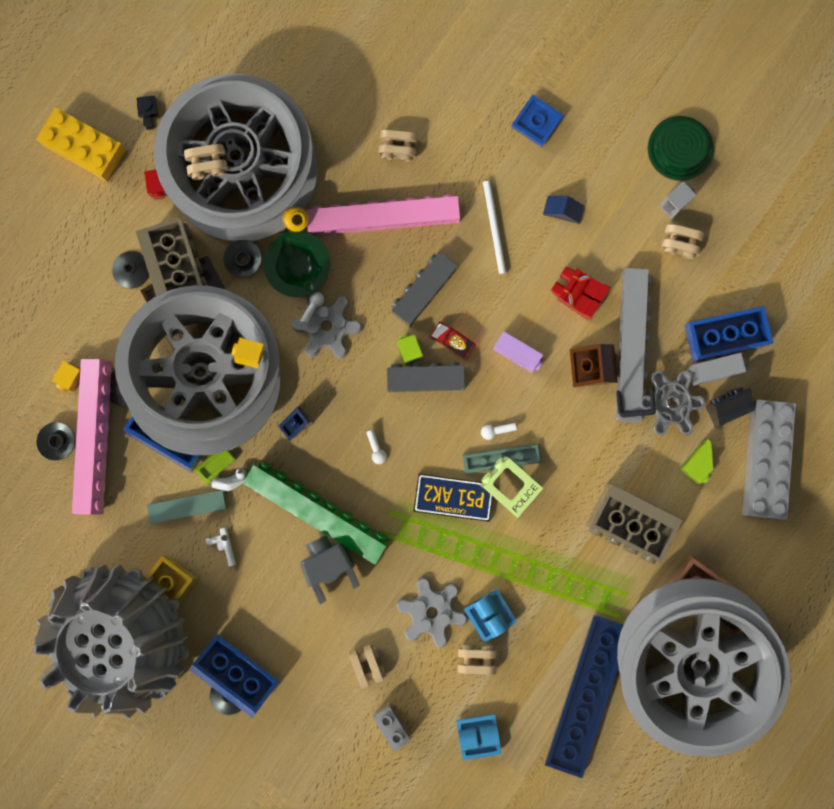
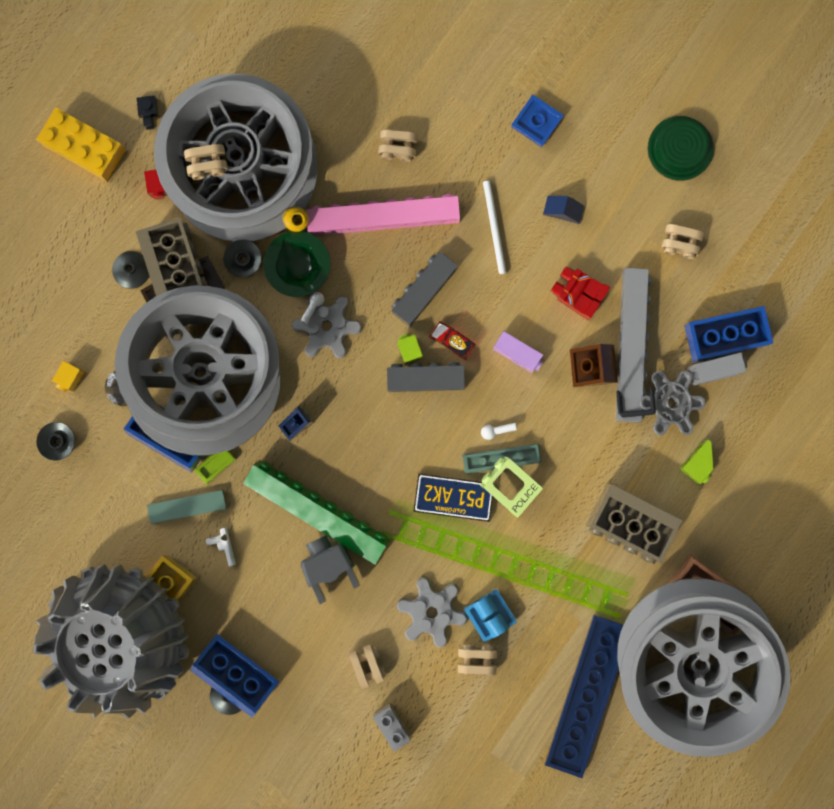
(92, 436): bright pink brick -> none
(231, 482): white arm -> none
(248, 352): yellow brick -> none
(378, 456): white bar -> none
(478, 736): dark azure plate -> none
(677, 199): light grey brick -> none
(729, 408): black slope -> none
(769, 460): light grey brick -> none

